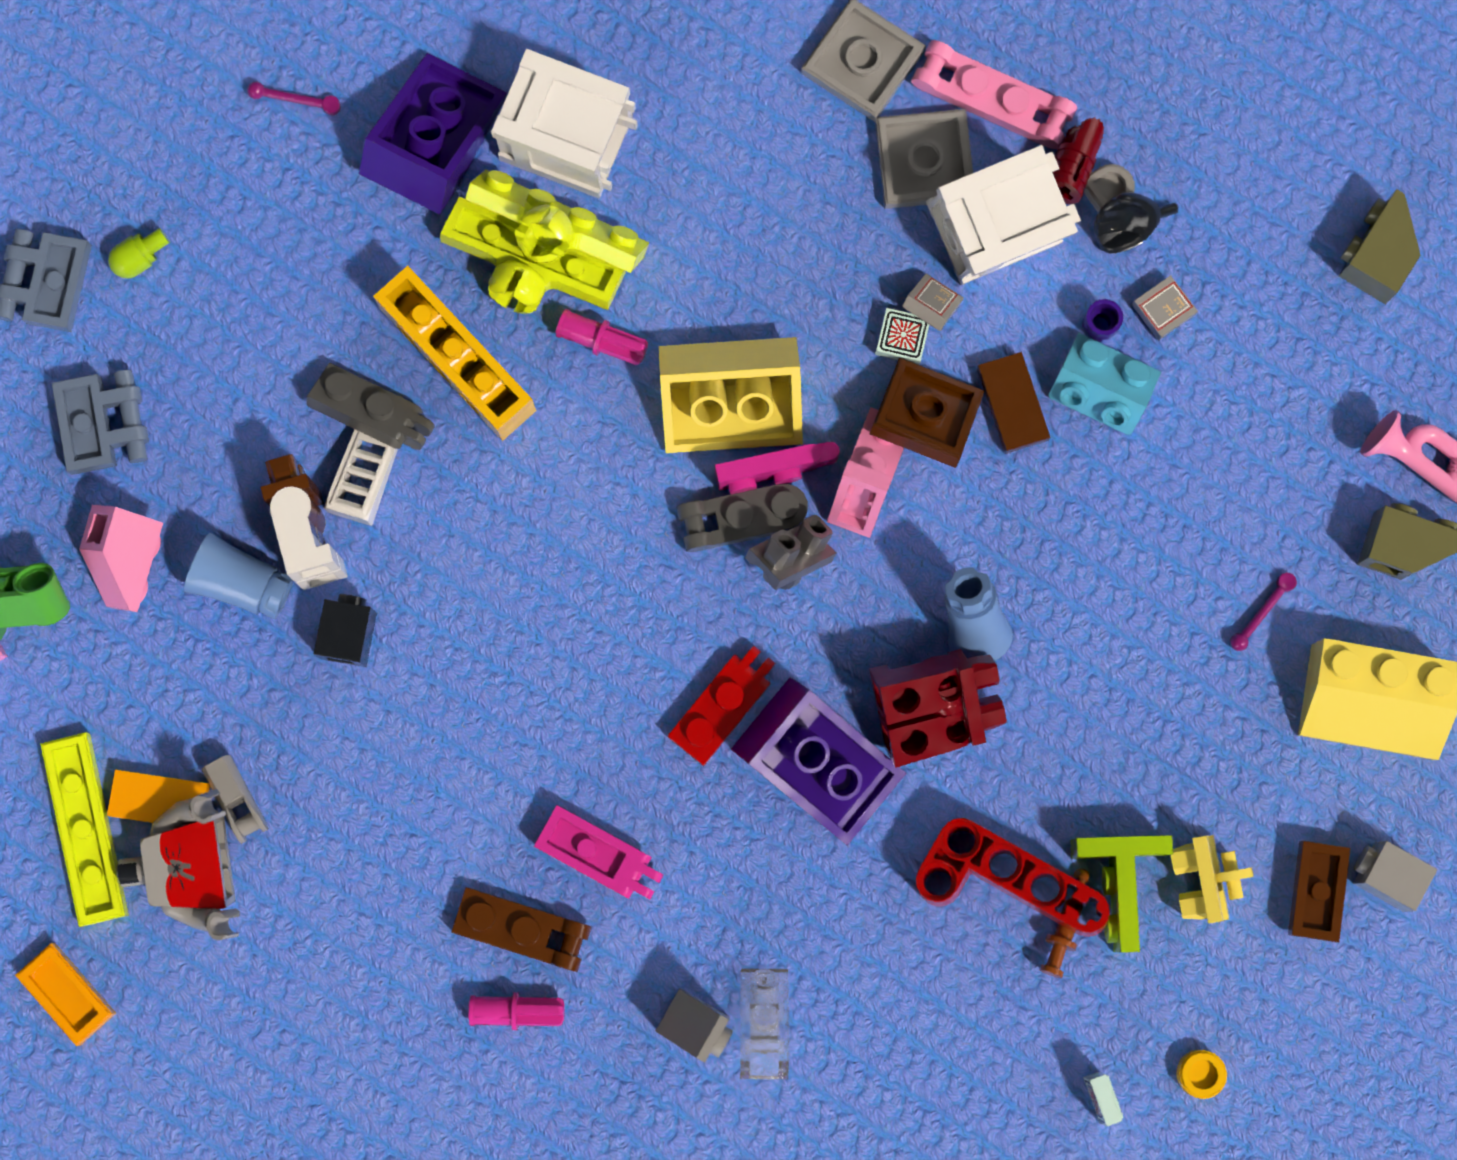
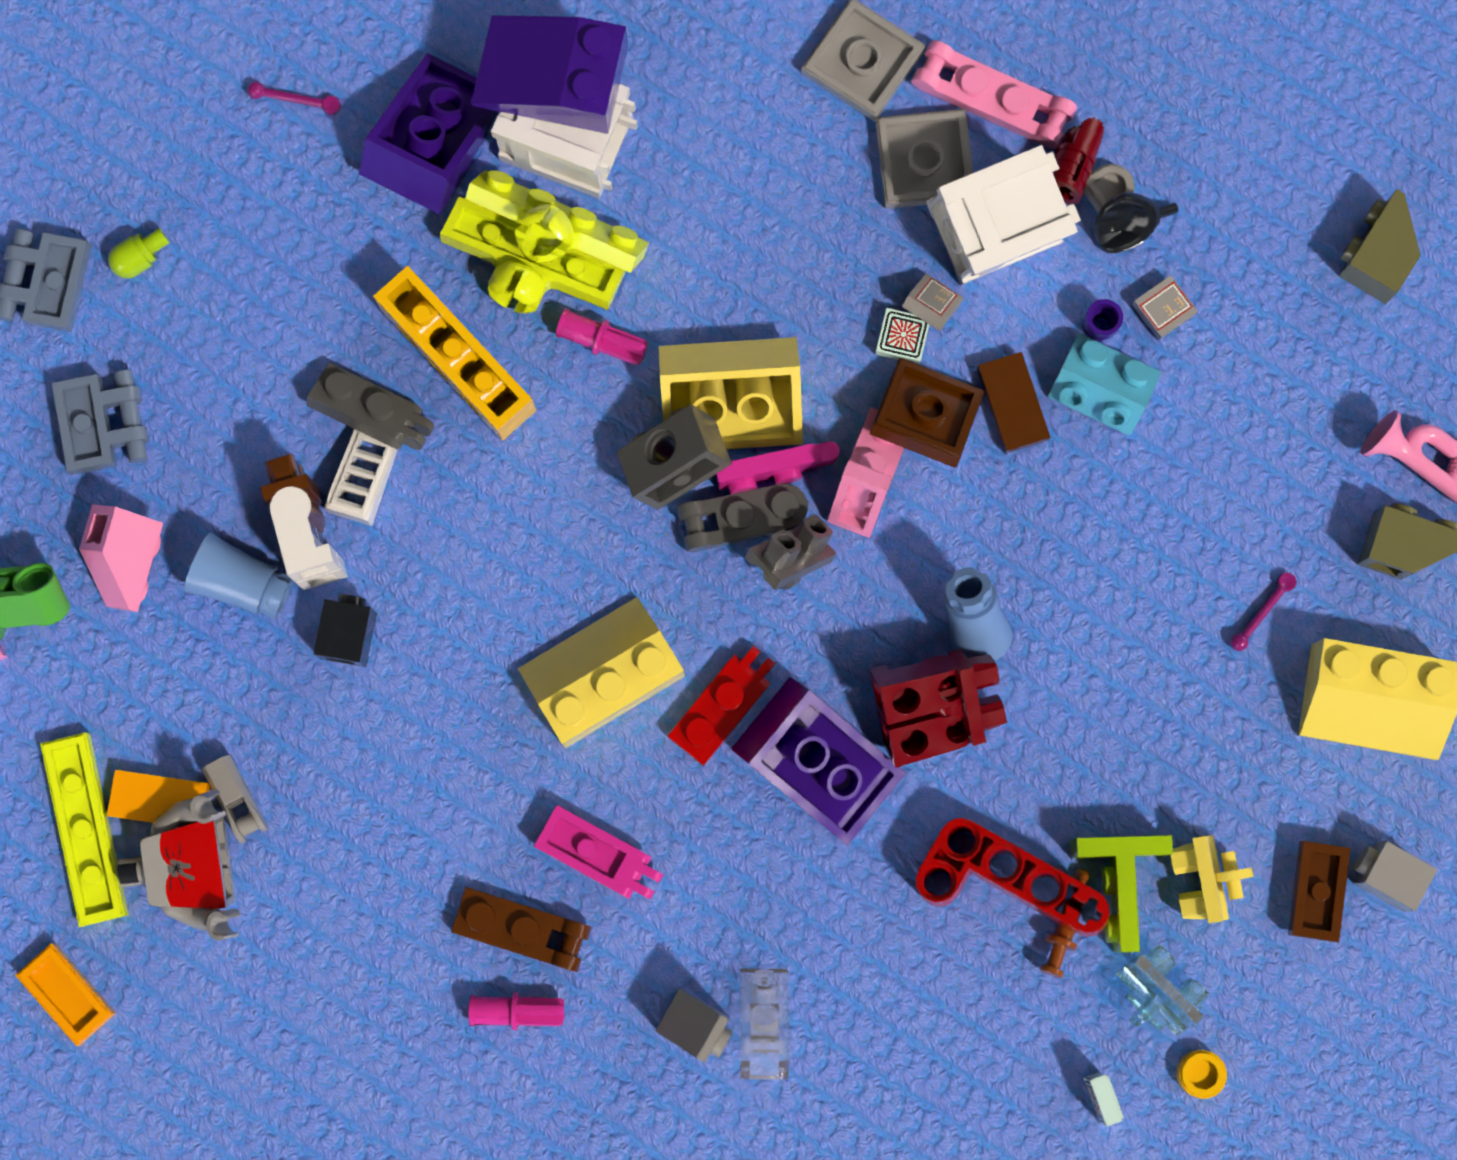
(552, 69): none -> dark purple slope
(601, 672): none -> light yellow slope
(673, 457): none -> dark grey brick
(1157, 997): none -> clear light blue hips

